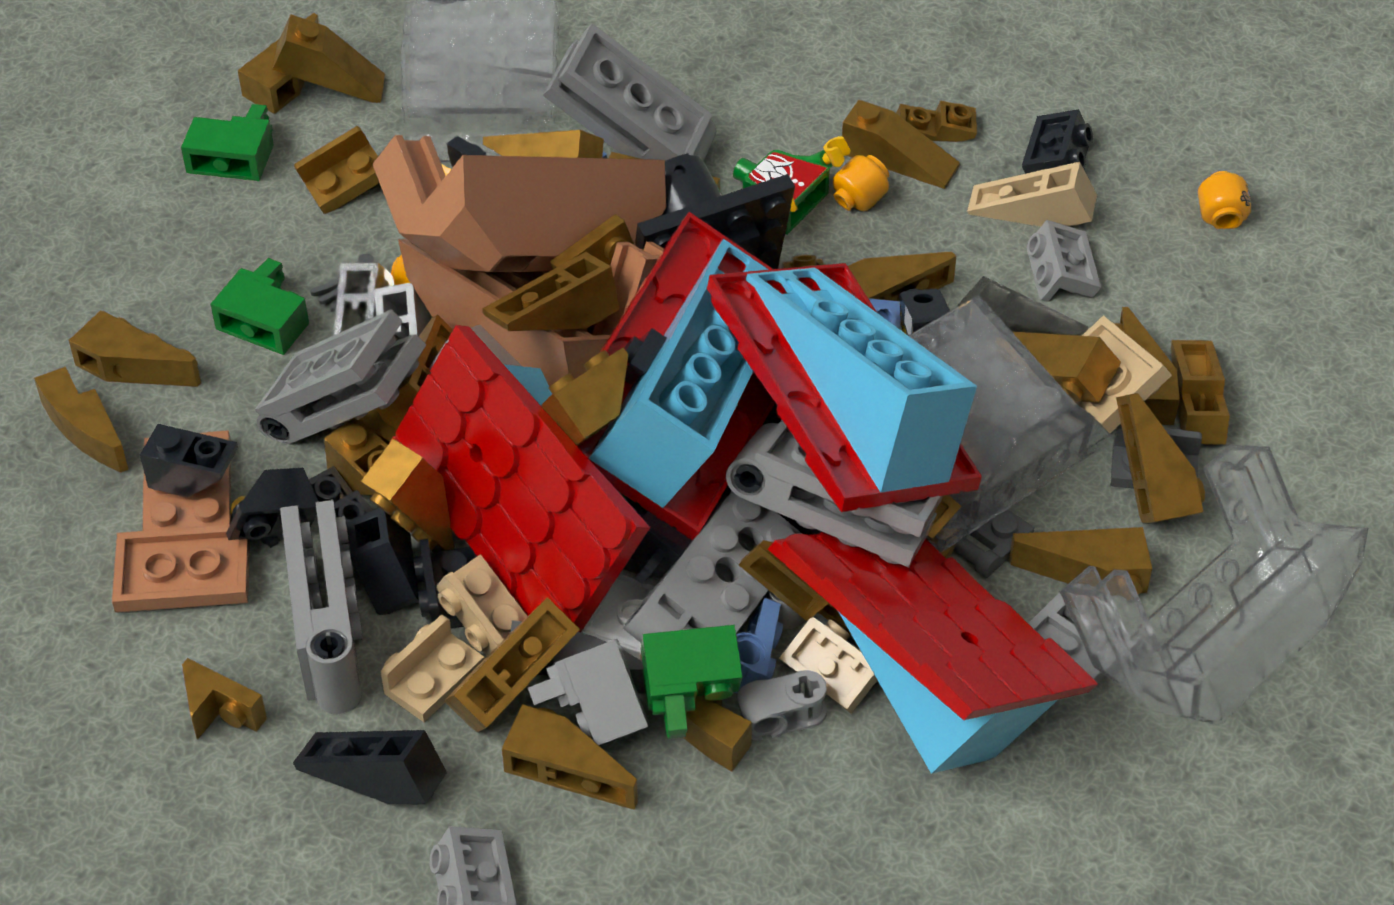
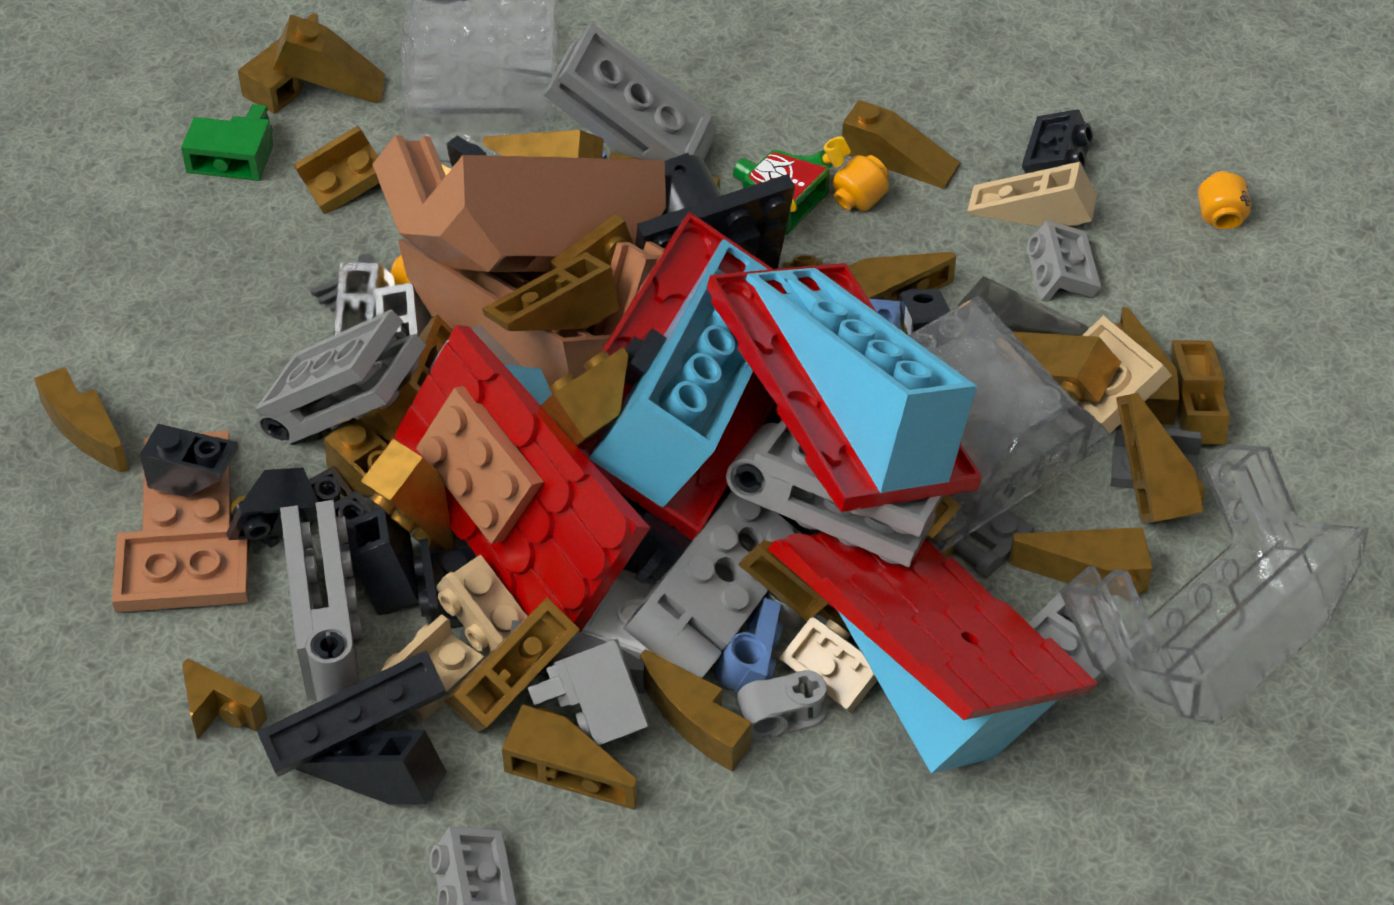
(126, 354): pearl gold slope -> none
(259, 310): green hinge -> none
(352, 713): none -> black panel
(479, 465): none -> nougat plate
(686, 666): green hinge -> none
(947, 123): pearl gold slope -> none

